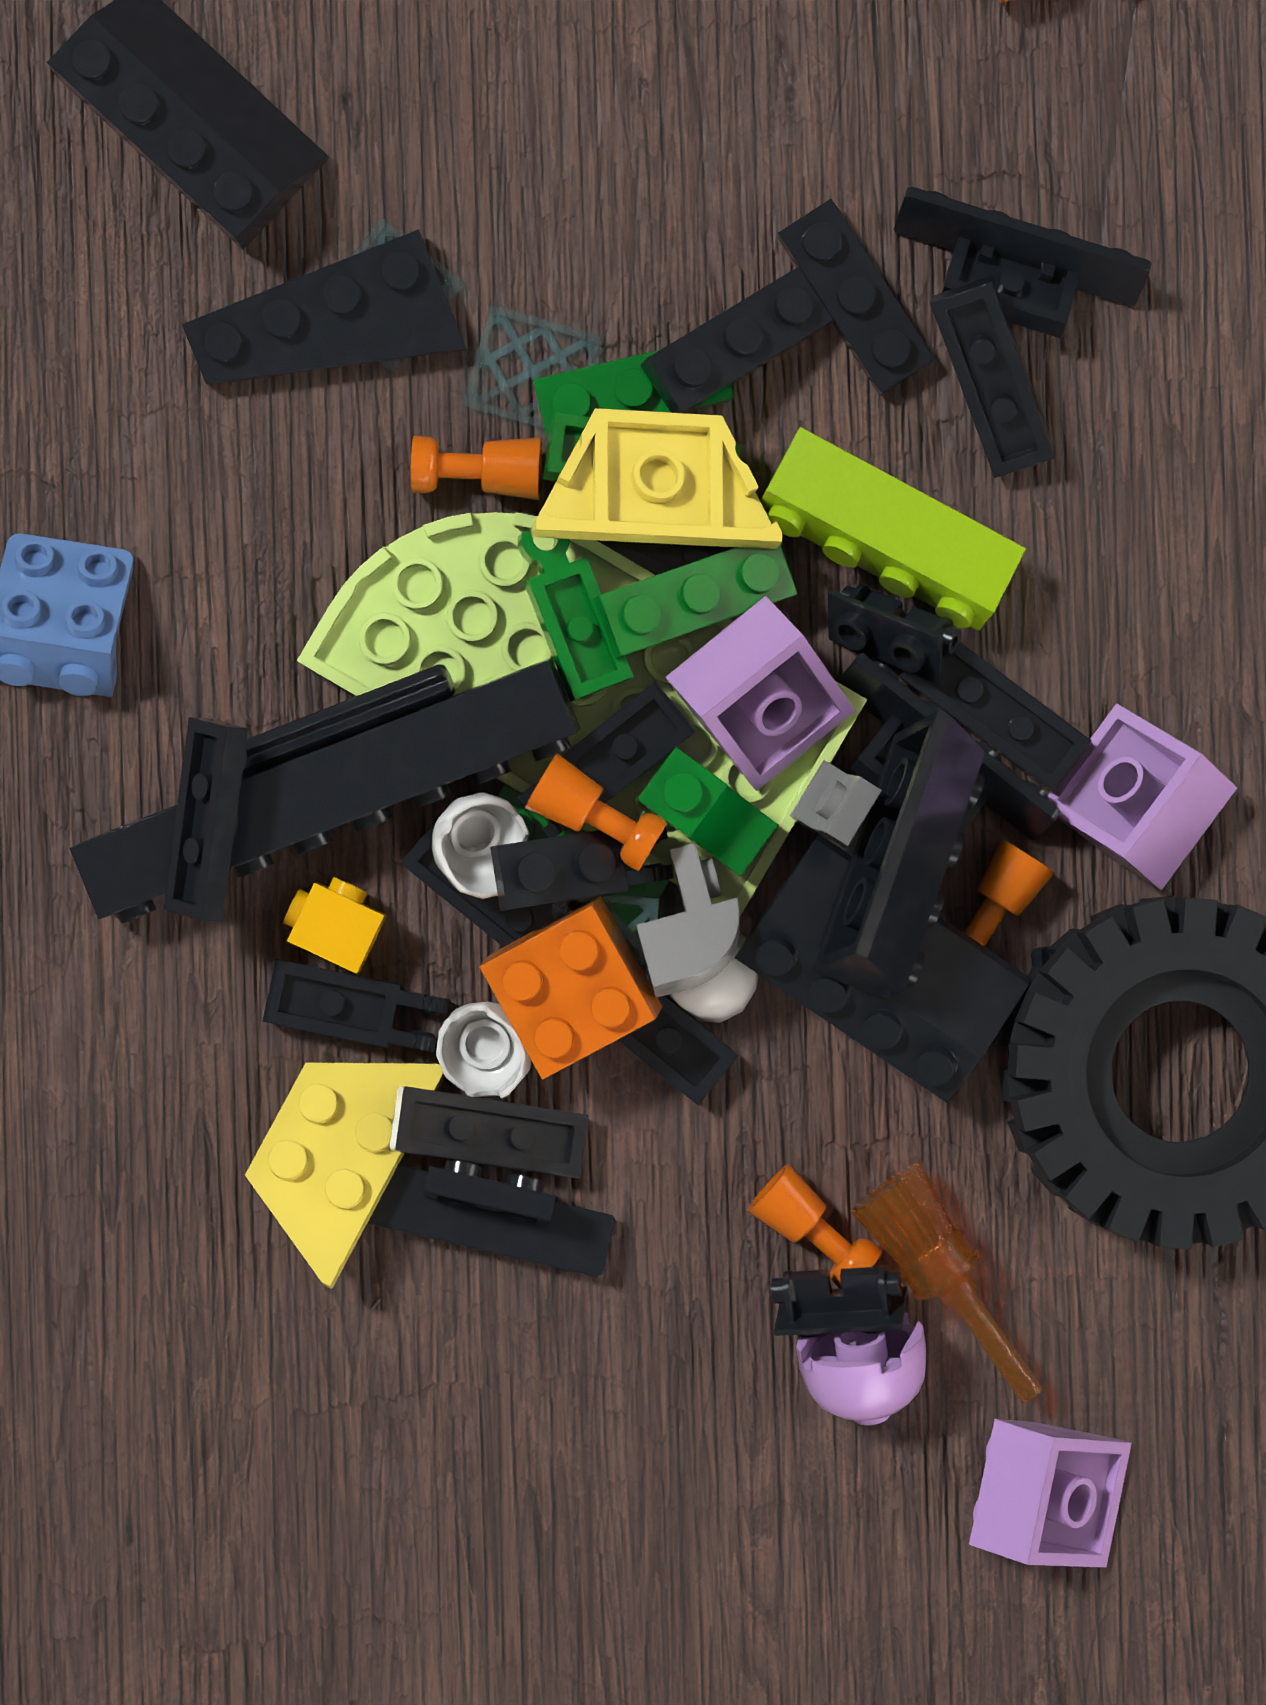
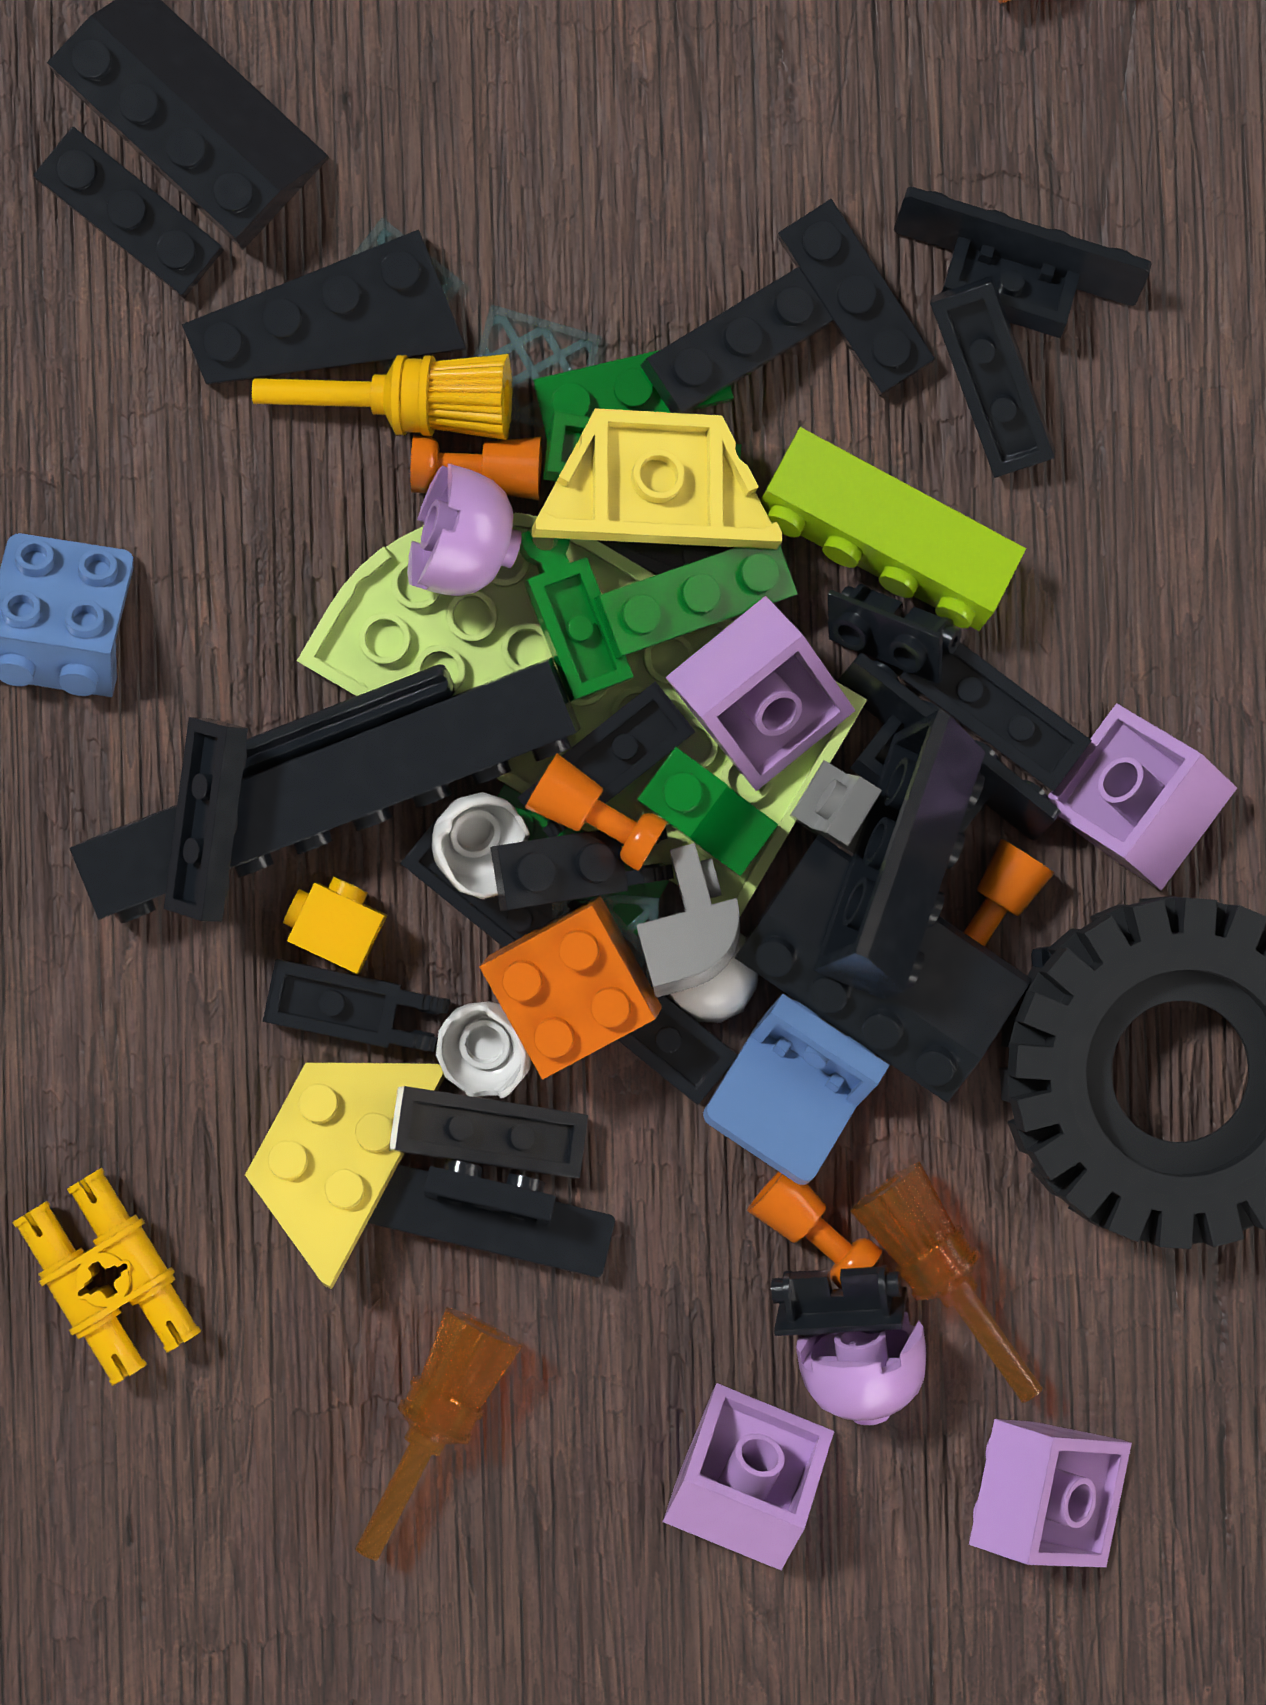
(95, 1310): none -> yellow pin
(128, 212): none -> black plate
(415, 395): none -> yellow piece
(441, 1409): none -> clear orange piece
(463, 534): none -> lavender cylinder
(749, 1477): none -> lavender slope
(793, 1089): none -> medium blue bracket

